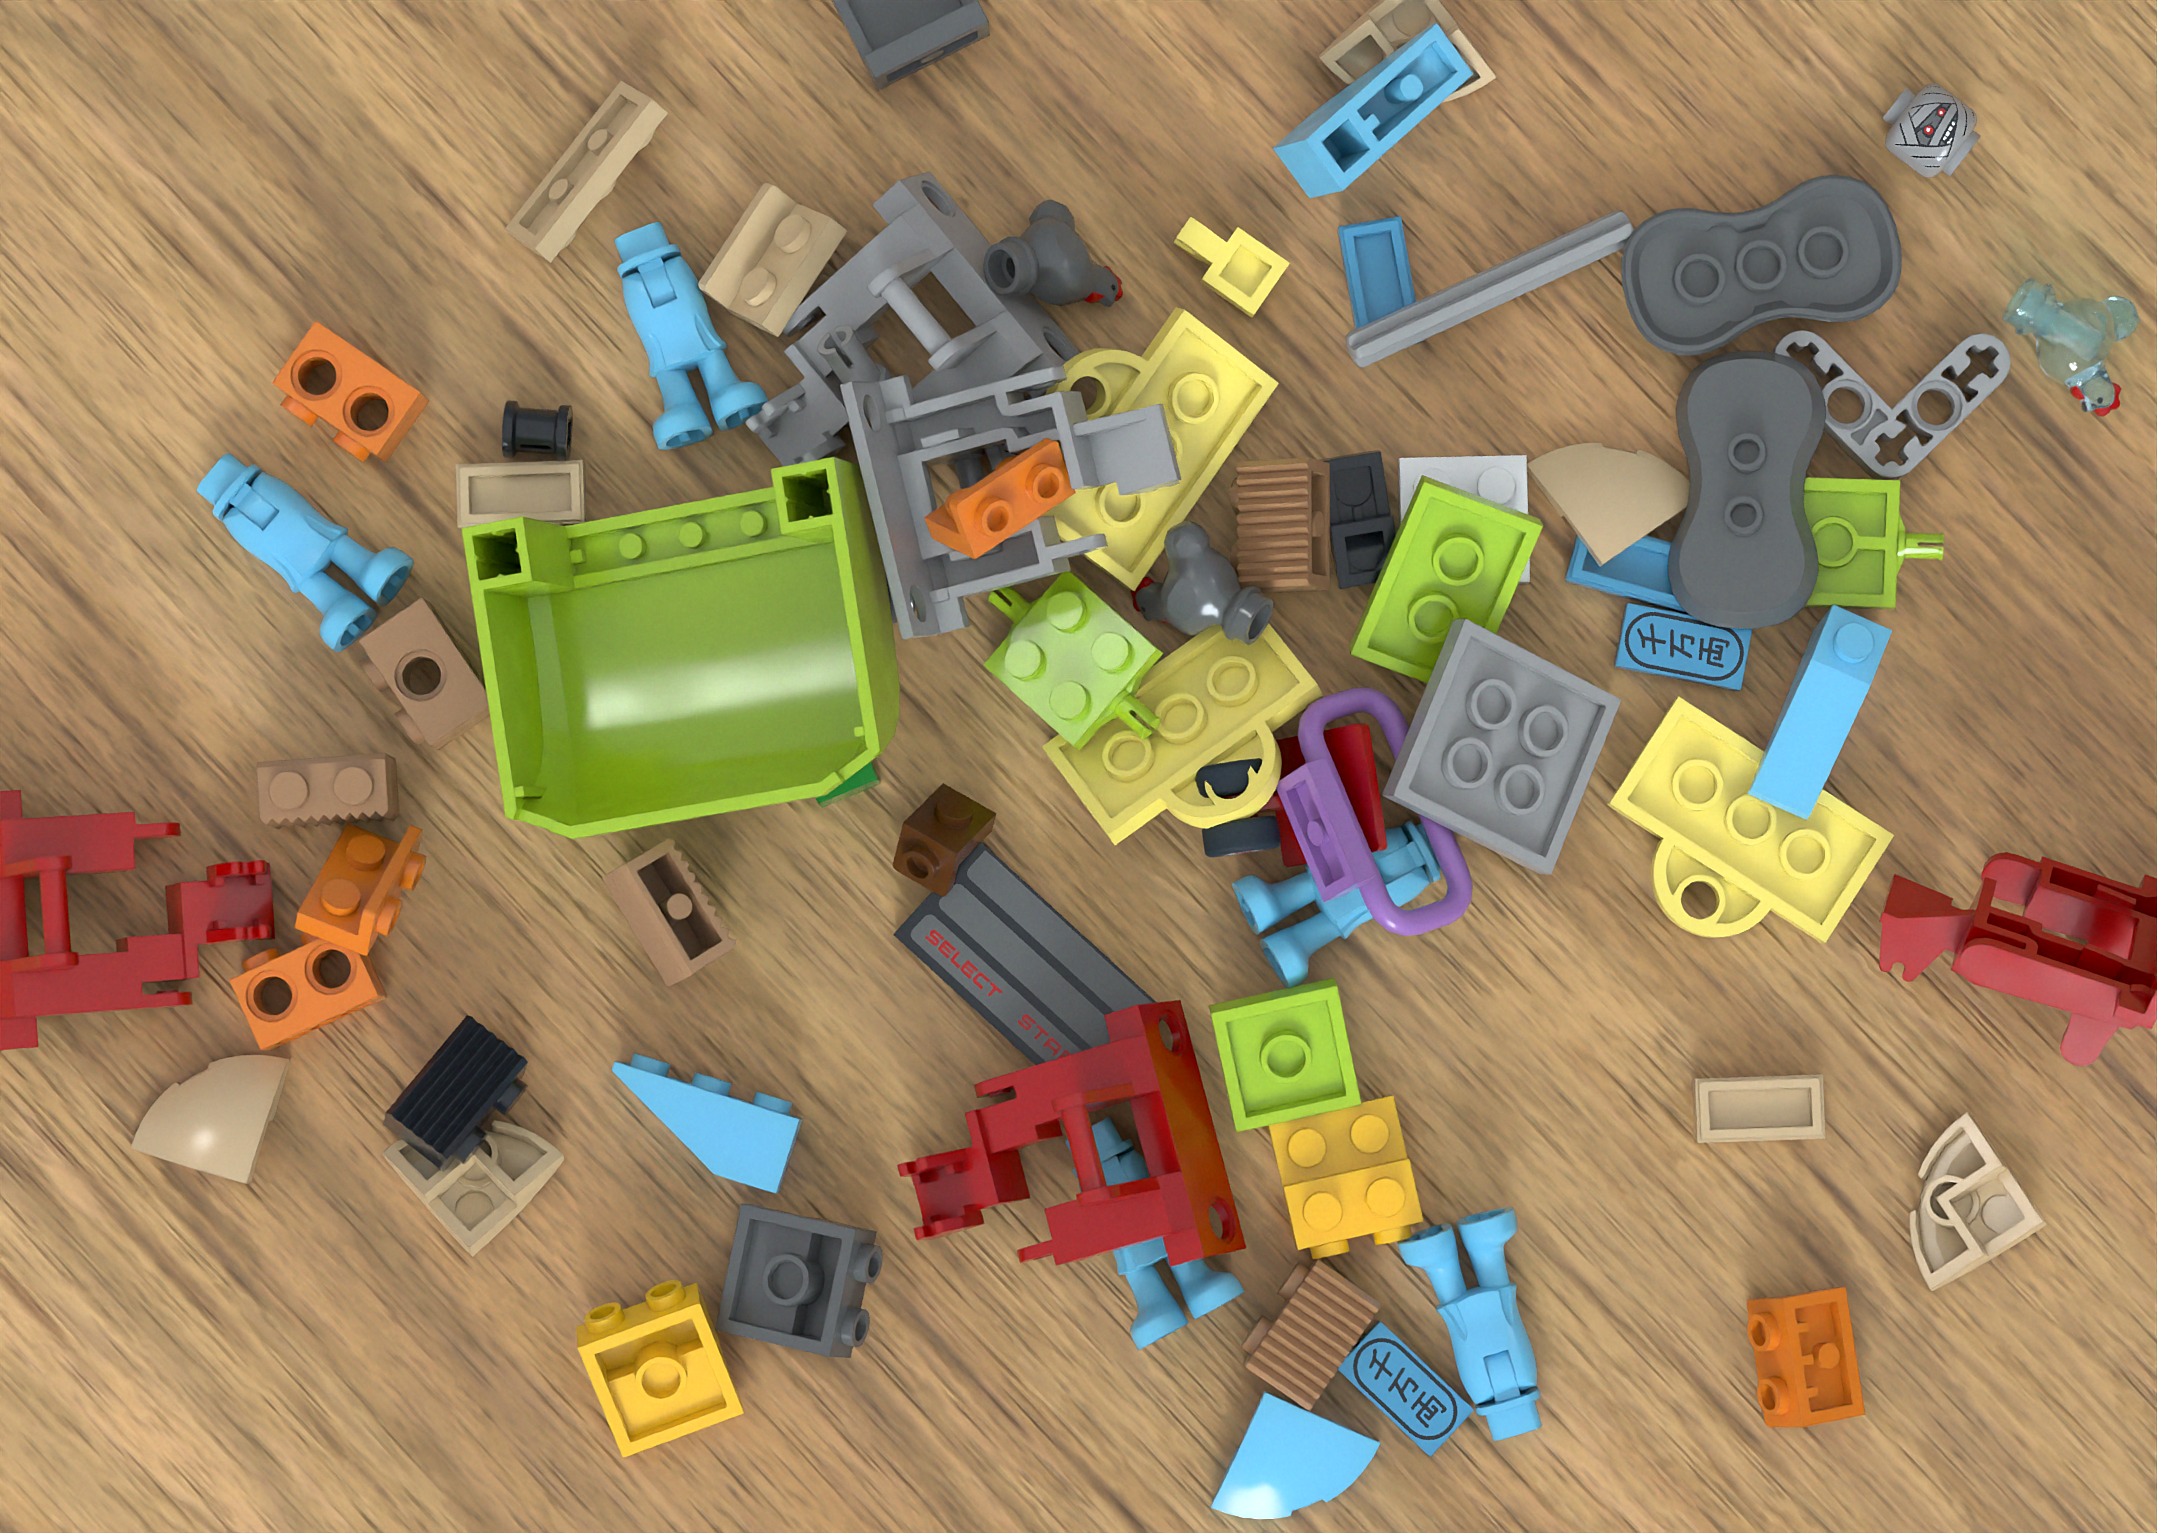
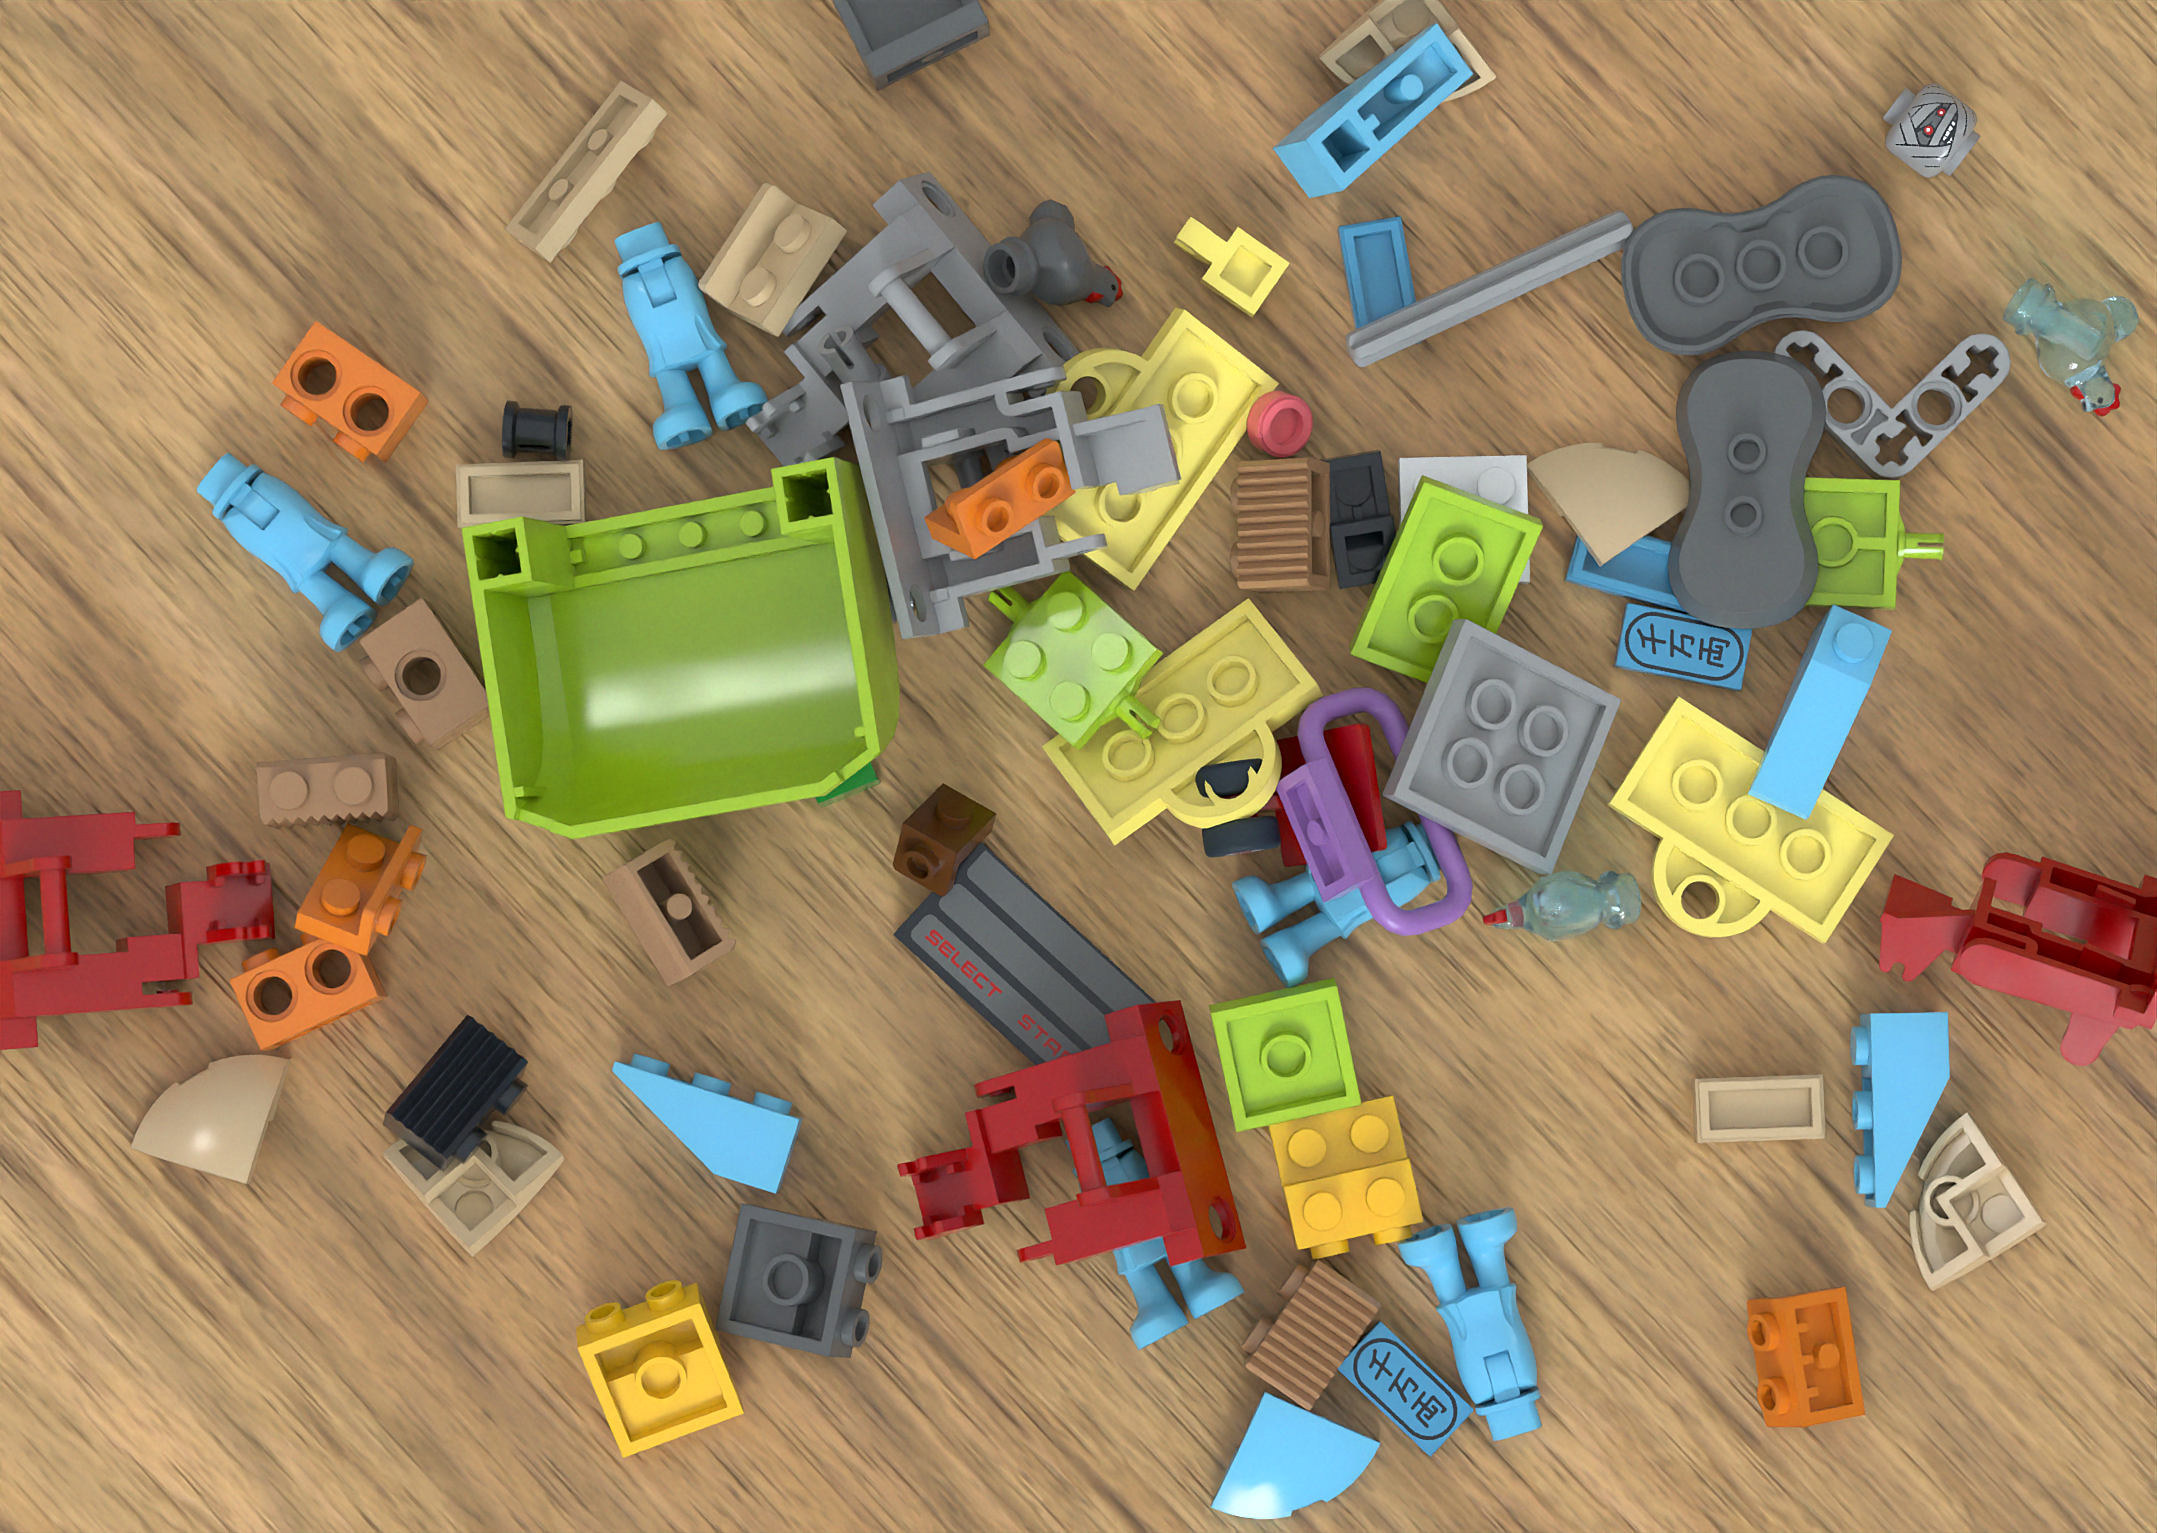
(1202, 590): dark grey animal -> none
(1279, 424): none -> coral tile
(1571, 905): none -> clear light blue animal
(1902, 1080): none -> medium azure slope

